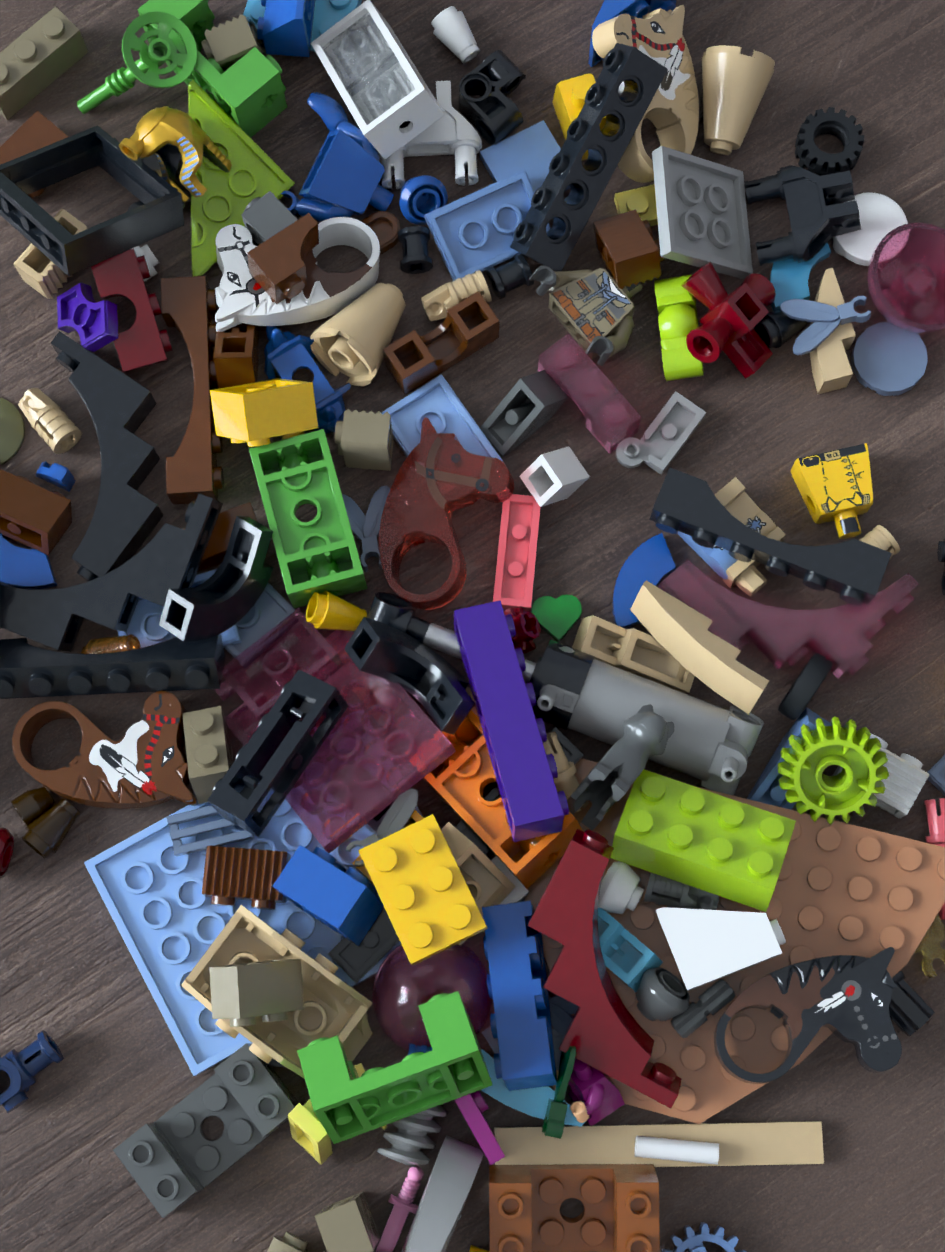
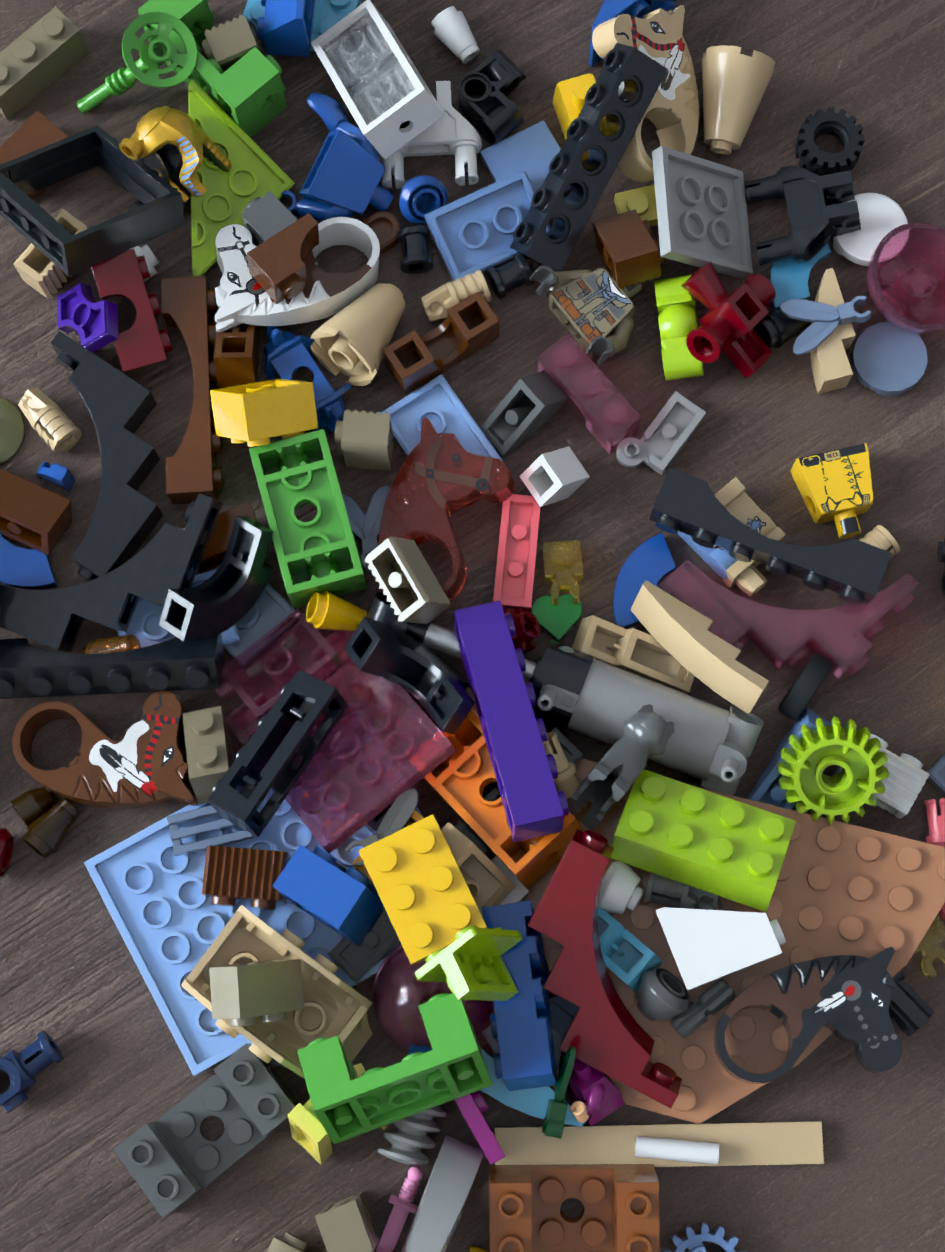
(407, 581): none -> dark tan brick
(474, 964): none -> lime bracket
(564, 567): none -> clear yellow plate

